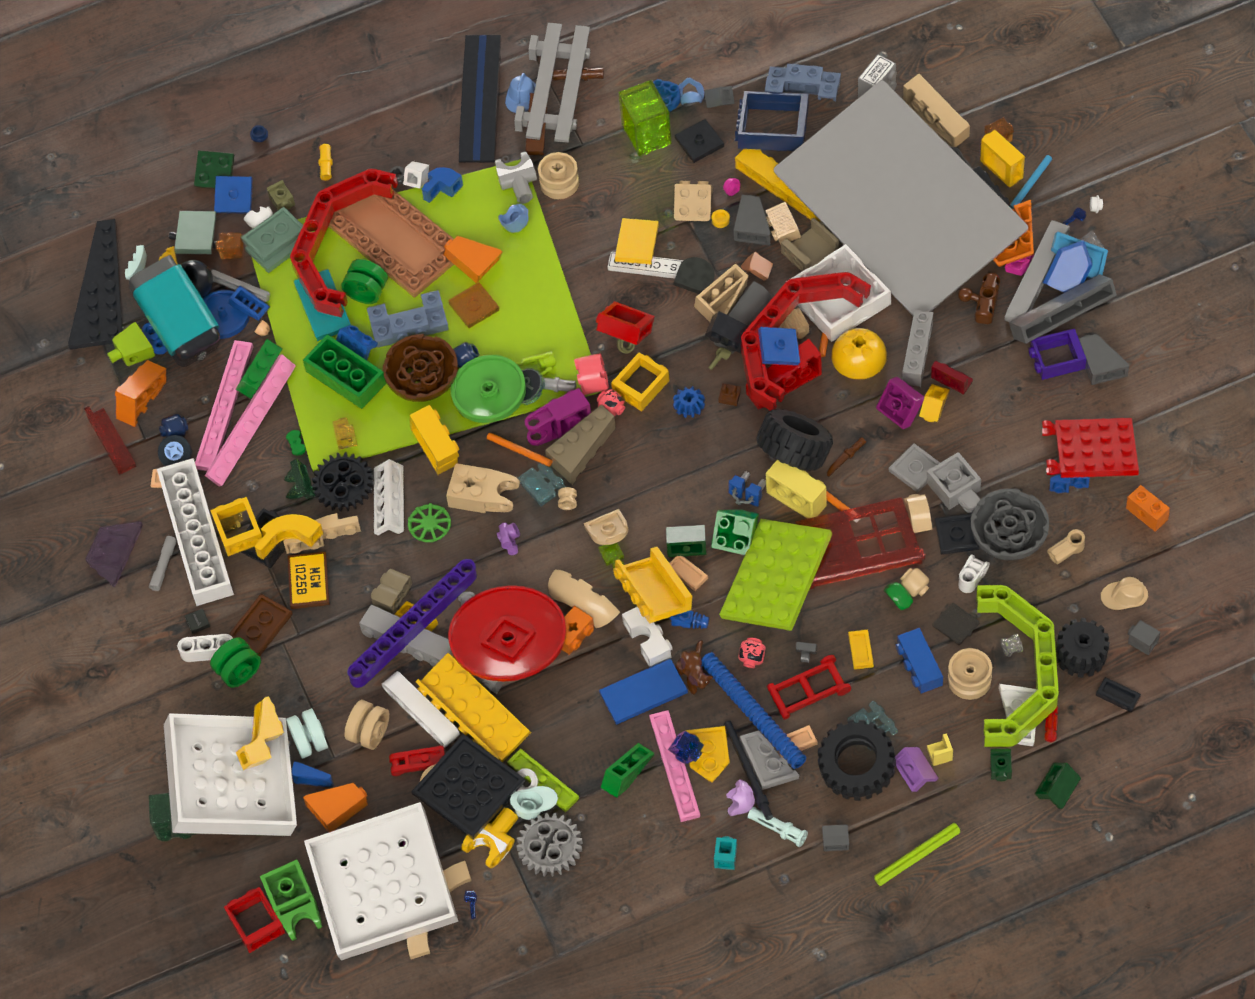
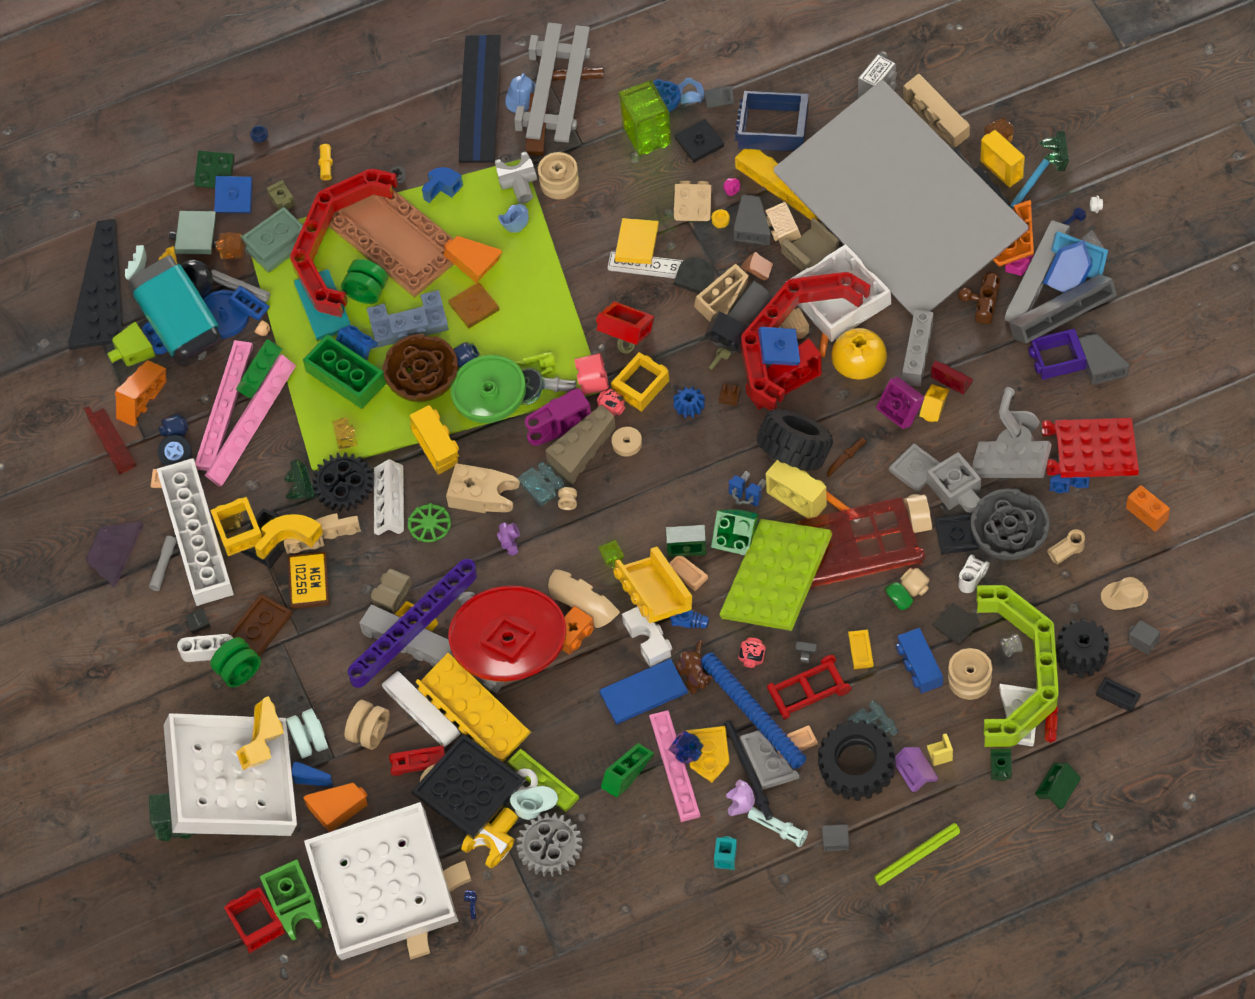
(254, 219): white hair -> none
(295, 442): green piece -> none
(416, 174): white brick -> none
(519, 449): orange bar -> none
(607, 528): tan tile -> none
(630, 448): none -> tan piece
(804, 80): sand blue bracket -> none
(1015, 451): none -> light grey plate
(1059, 145): none -> clear green tile

